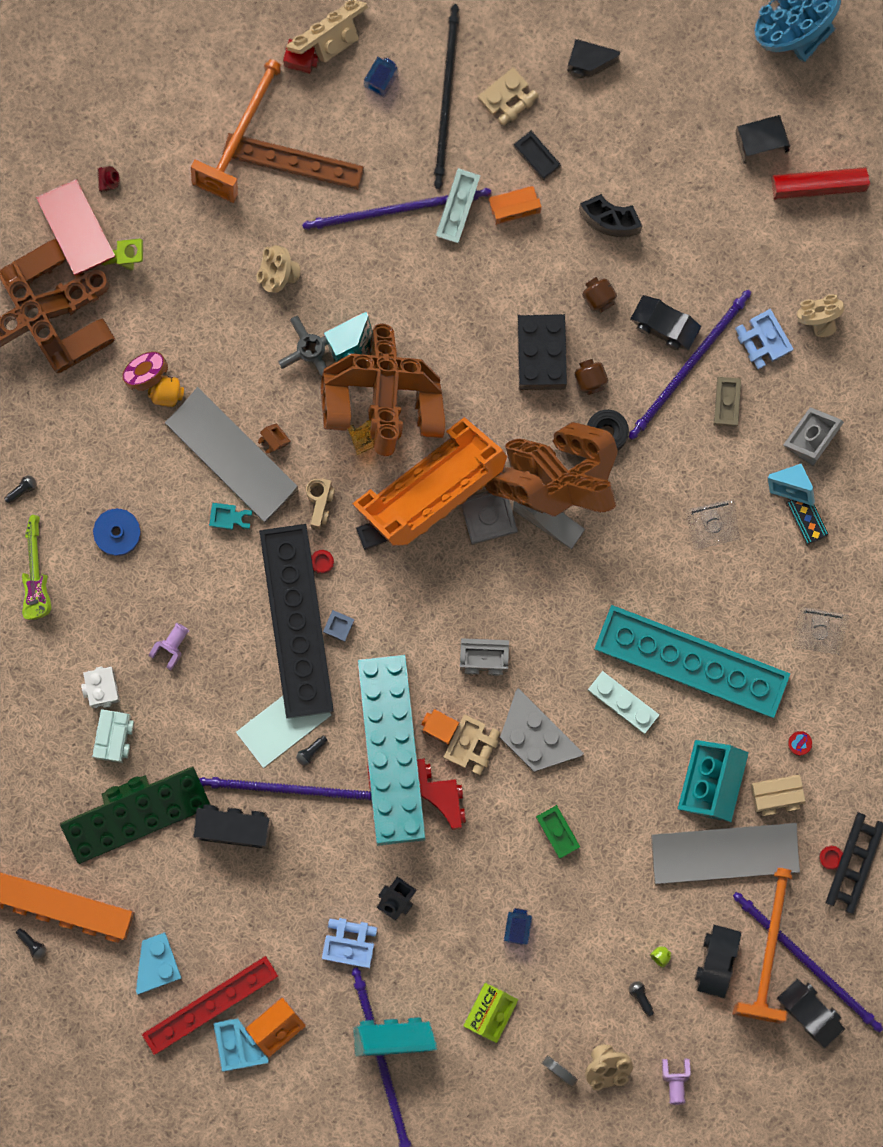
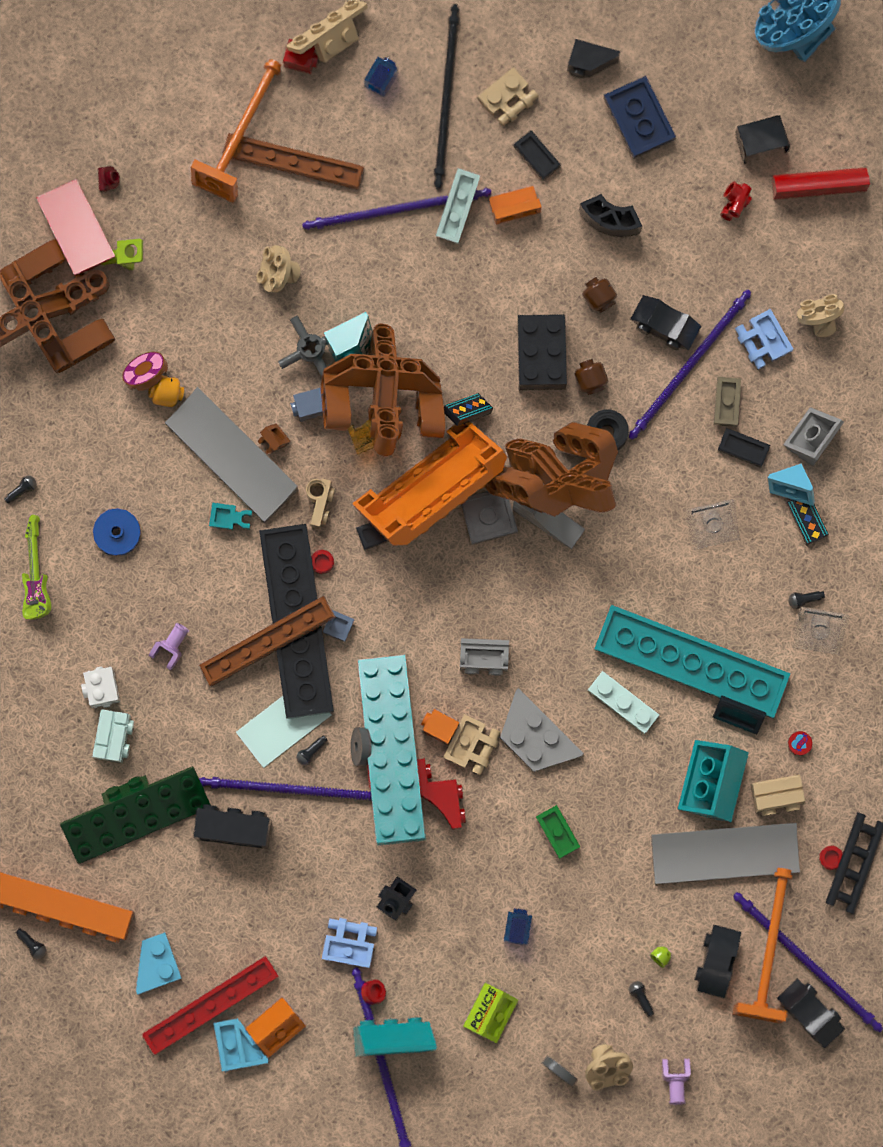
(267, 641): none -> dark orange tile
(307, 405): none -> sand blue brick
(360, 746): none -> dark grey piece
(373, 992): none -> red tile
(467, 409): none -> black tile
(639, 117): none -> dark blue plate
(738, 199): none -> red plate
(739, 715): none -> black tile
(743, 447): none -> black tile
(797, 600): none -> black piece

